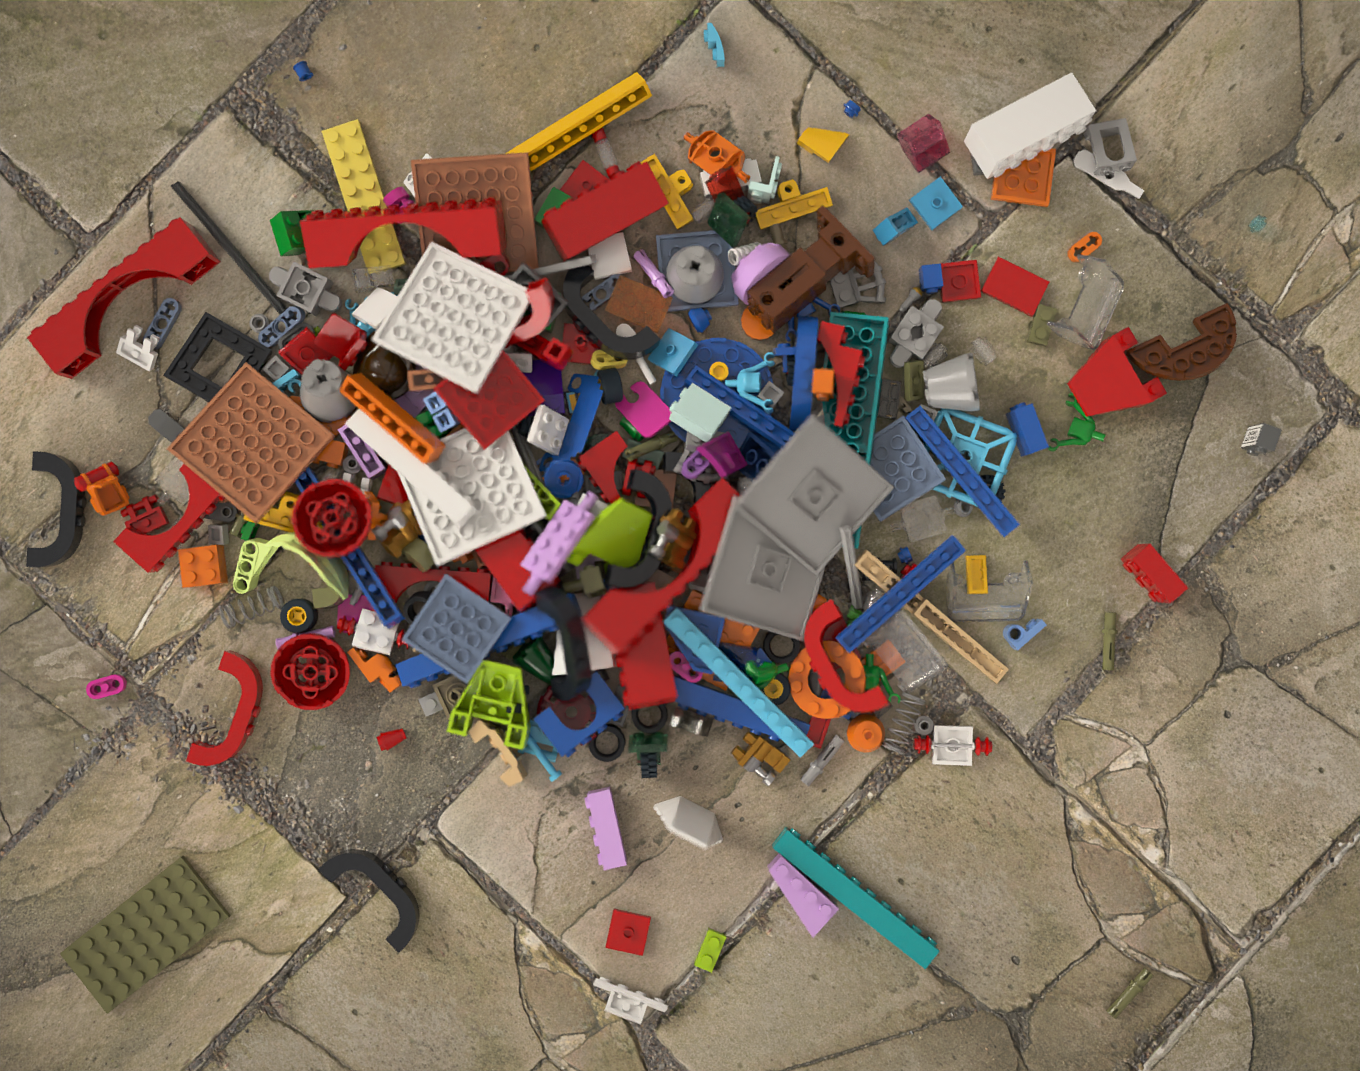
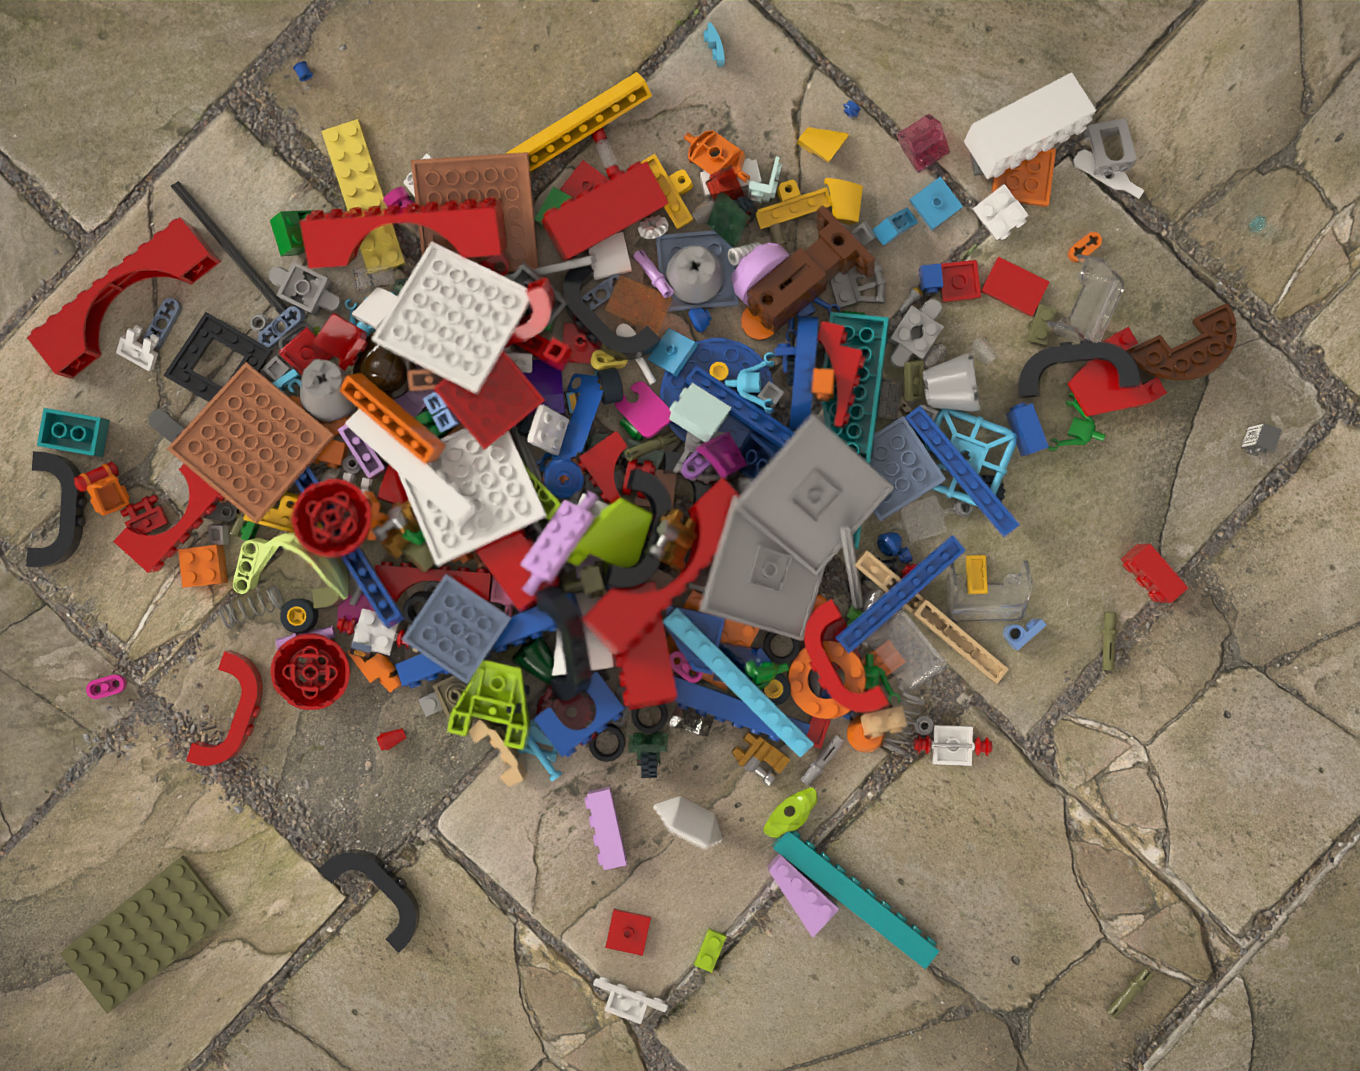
(73, 432): none -> teal brick
(360, 650): none -> tile
(417, 538): none -> green arm
(647, 230): none -> white gear
(779, 823): none -> lime piece
(844, 200): none -> yellow slope
(863, 233): none -> light grey plate
(882, 721): none -> tan brick
(889, 543): none -> blue cone
(1000, 213): none -> white plate
(1067, 353): none -> black arch

